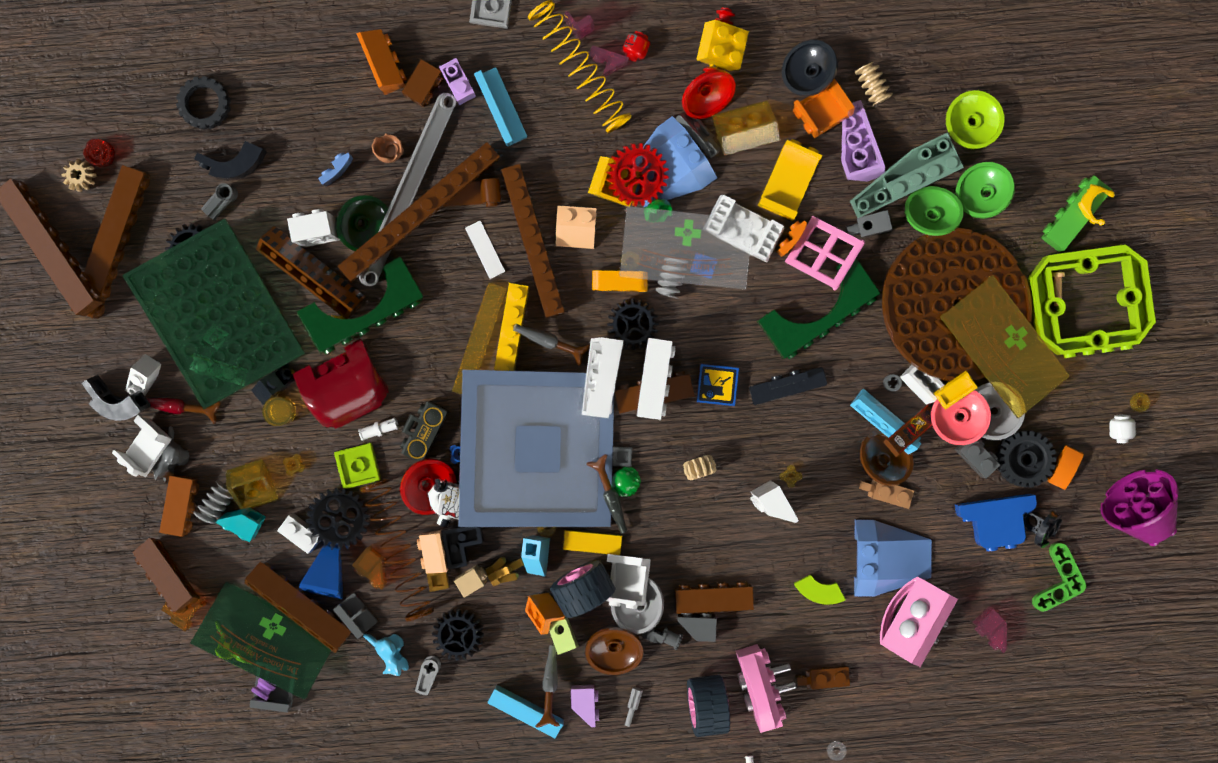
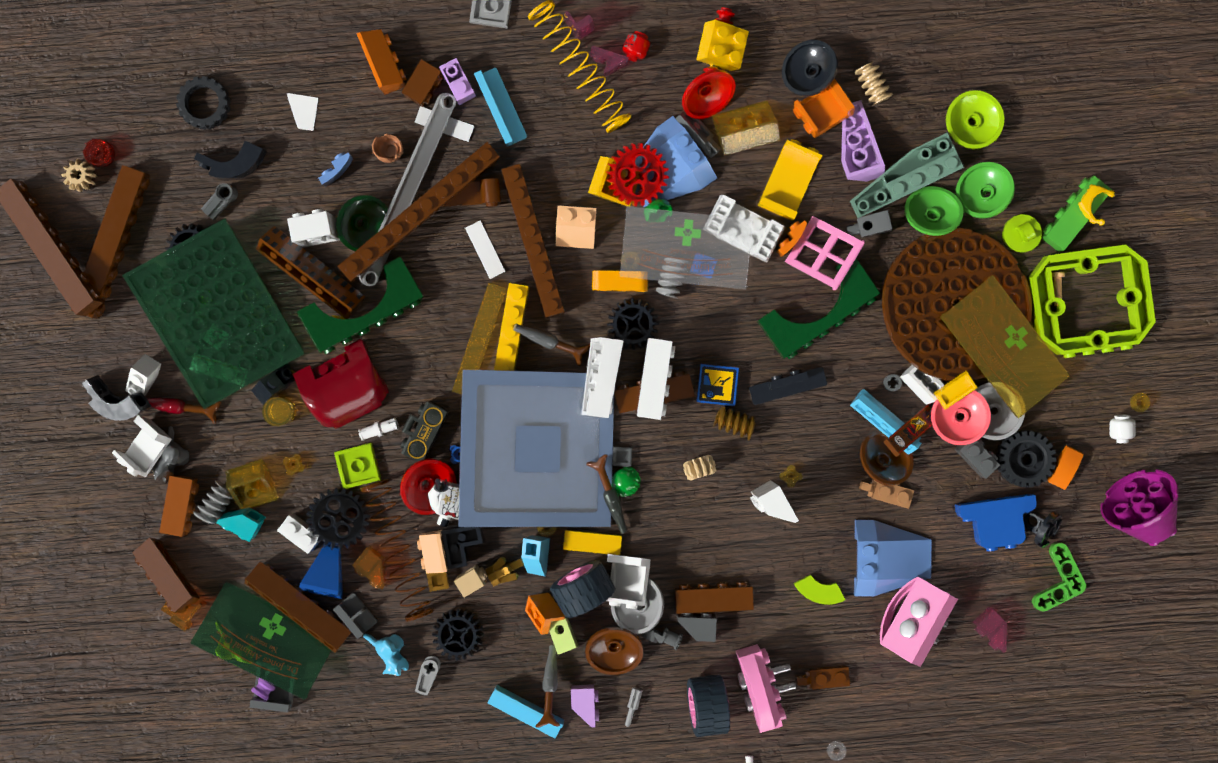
(304, 110): none -> white sticker
(453, 128): none -> white sticker
(735, 422): none -> pearl gold piece
(1022, 233): none -> lime tile

